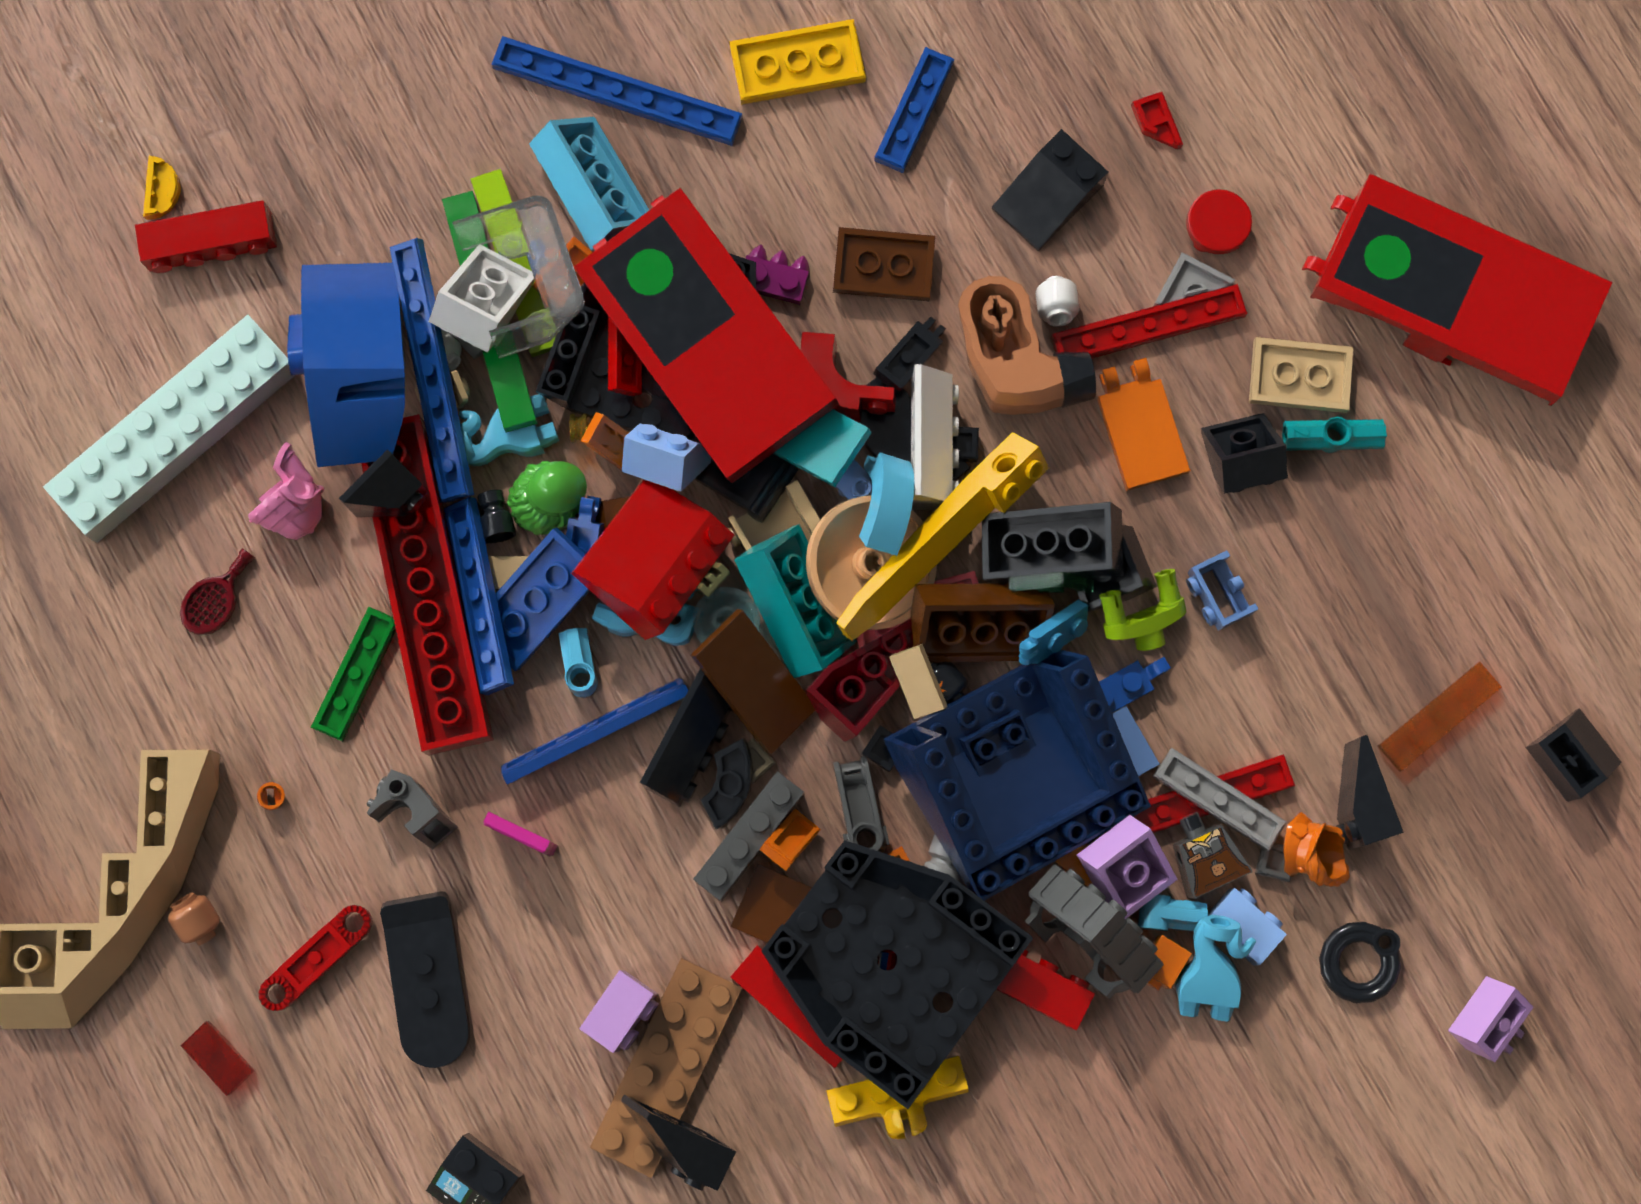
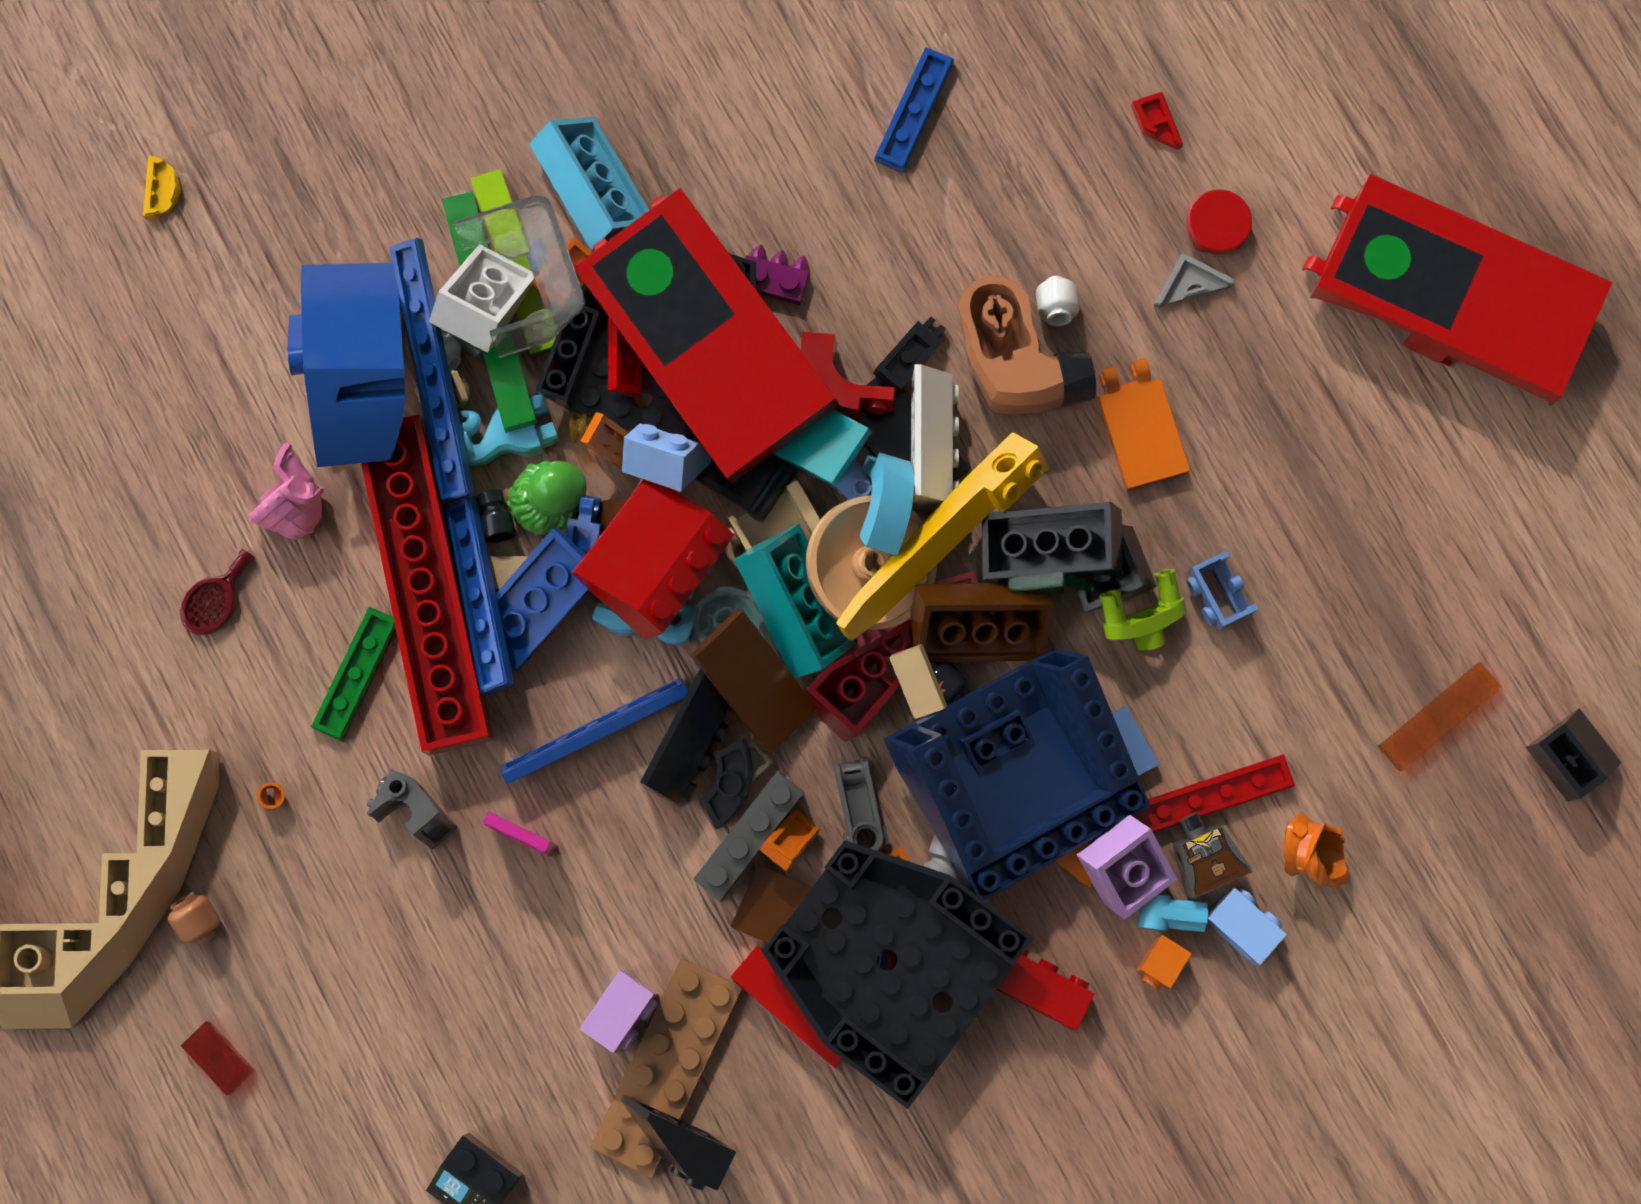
(170, 429): light aqua brick -> none
(205, 236): red brick -> none
(315, 958): red plate -> none
(384, 490): black slope -> none
(426, 978): black piece -> none
(578, 659): medium azure piece -> none
(617, 91): blue tile -> none
(714, 581): olive tile -> none
(797, 61): yellow tile -> none
(867, 1100): yellow plate -> none
(877, 750): black tile -> none
(884, 264): reddish brown plate -> none
(967, 443): black tile -> none
(1050, 190): black slope -> none
(1054, 633): dark azure hinge -> none
(1096, 928): dark grey piece -> none
(1131, 683): blue plate -> none
(1153, 323): red tile -> none
(1211, 974): medium azure hips -> none
(1219, 799): light grey tile -> none
(1245, 453): black slope -> none
(1272, 863): dark grey tile -> none
(1301, 375): tan plate -> none
(1353, 434): teal piece -> none
(1364, 801): black slope -> none
(1389, 959): black piece -> none
(1491, 1019): lavender brick -> none

